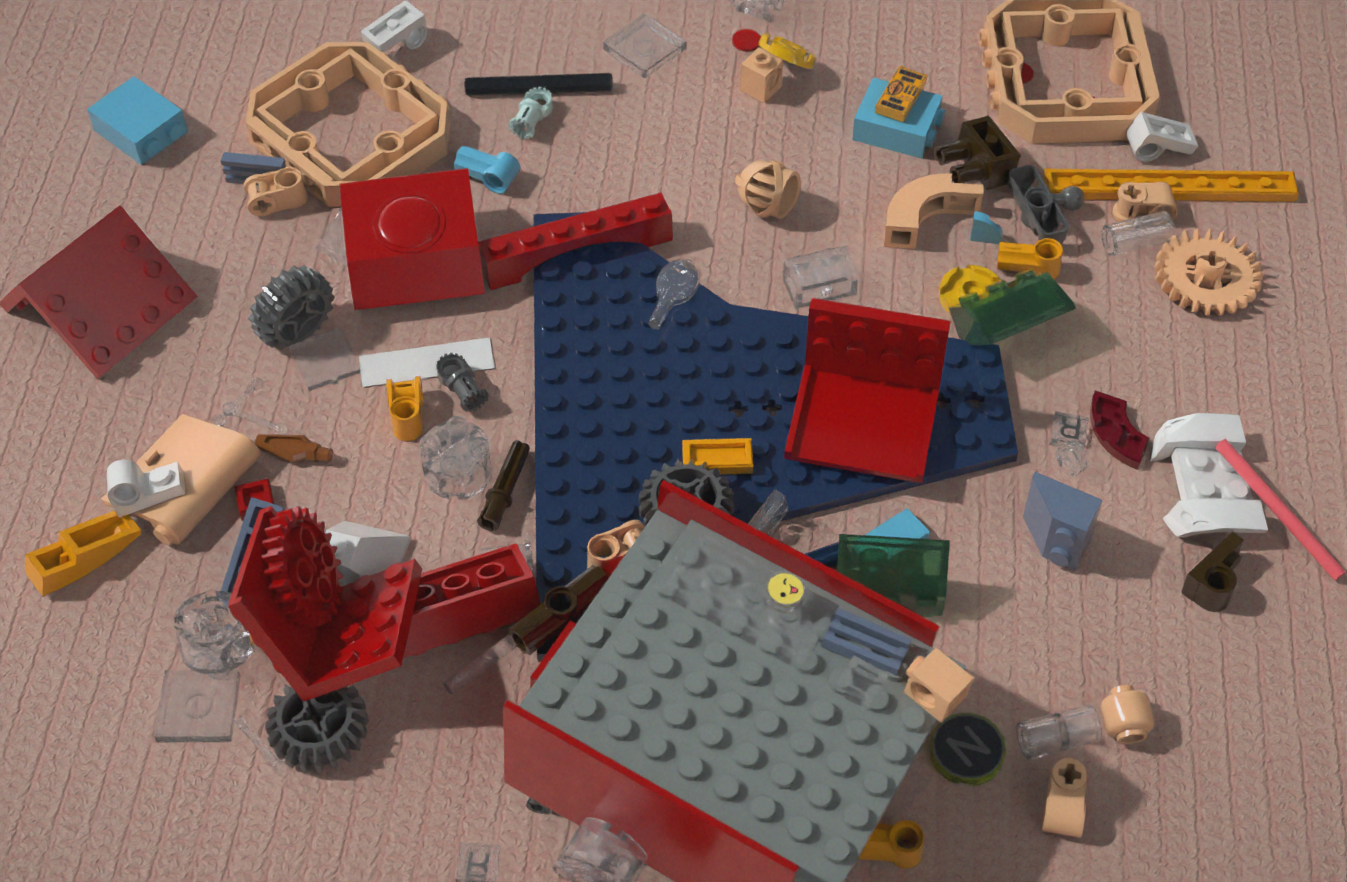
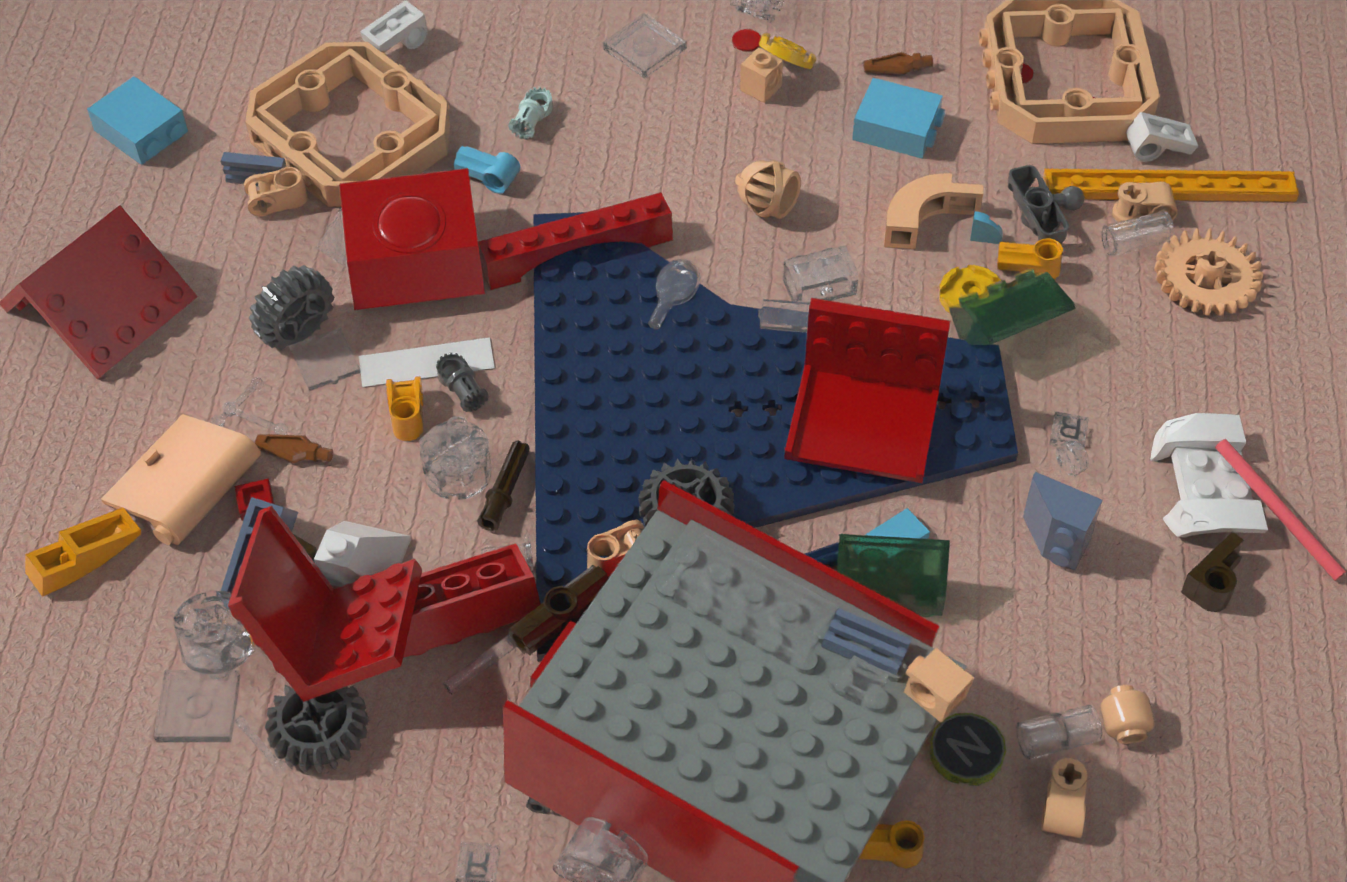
(133, 490): white plate -> none
(302, 567): red gear -> none
(554, 83): black axle -> none
(727, 455): light orange tile -> none
(770, 513): clear tile -> none
(784, 315): none -> clear piece
(784, 592): tile -> none
(898, 63): none -> dark orange piece
(901, 94): tile -> none
(985, 152): dark brown brick -> none
(1115, 431): dark red tile -> none

